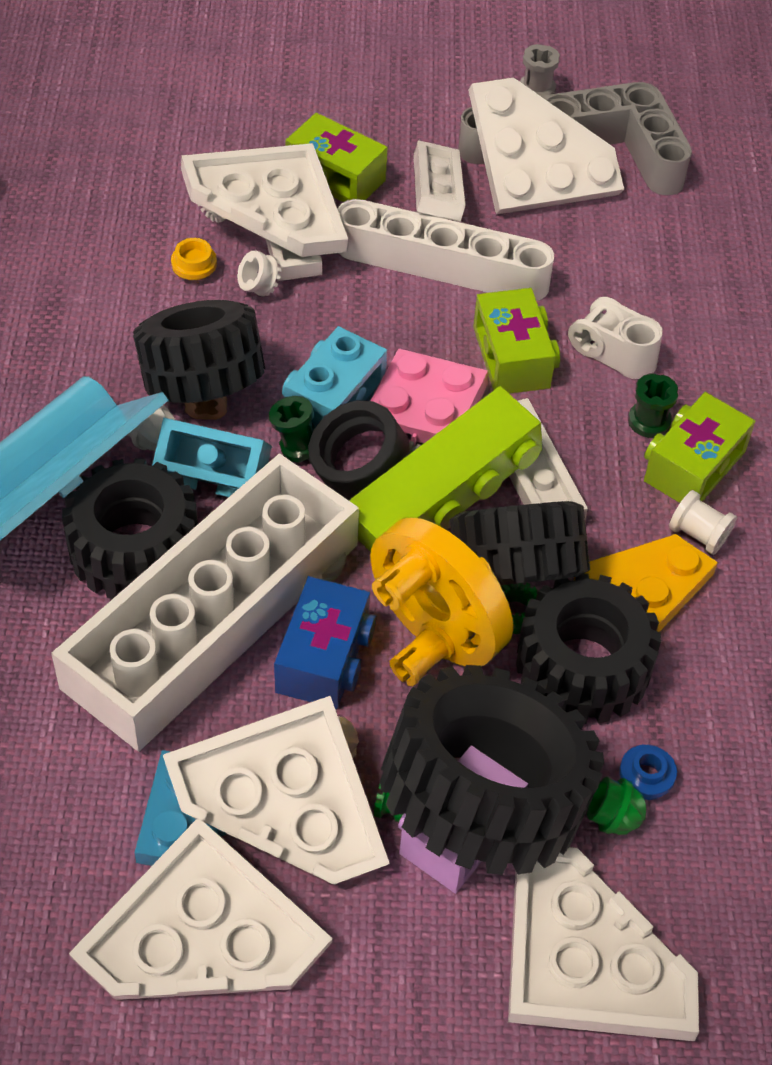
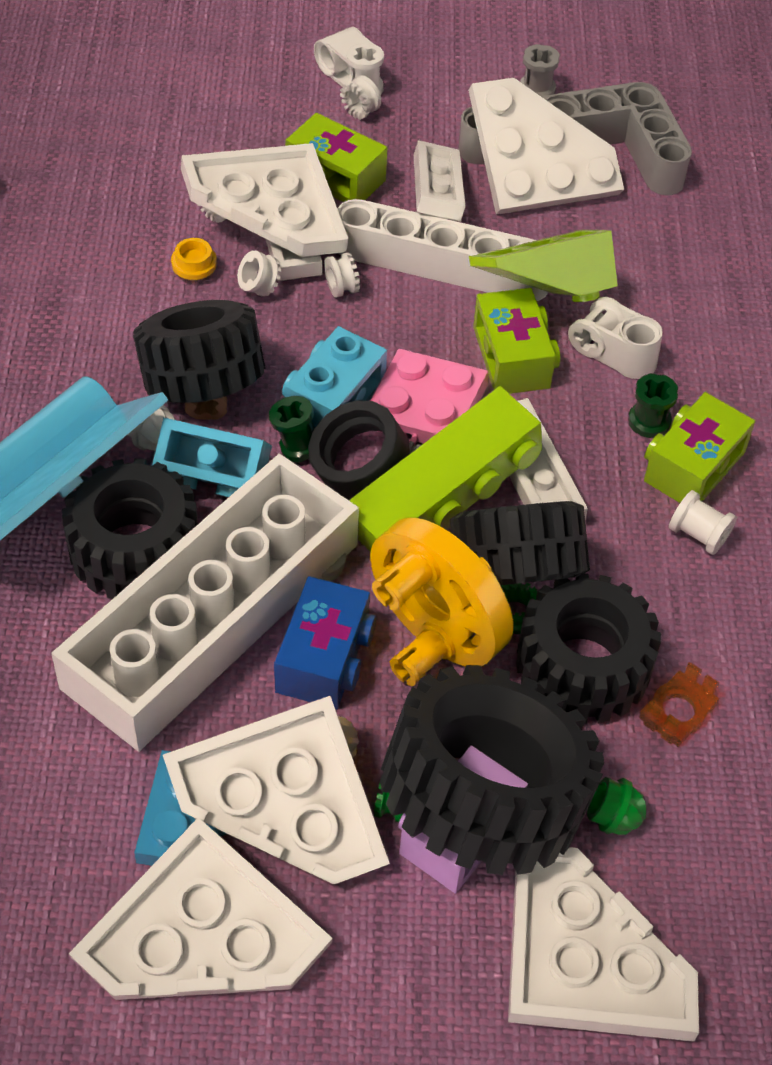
(341, 275): none -> white bush
(348, 56): none -> white piece
(361, 97): none -> white bush
(562, 264): none -> lime slope
(650, 785): blue plate -> none
(661, 571): yellow wing -> none
(686, 687): none -> clear orange piece

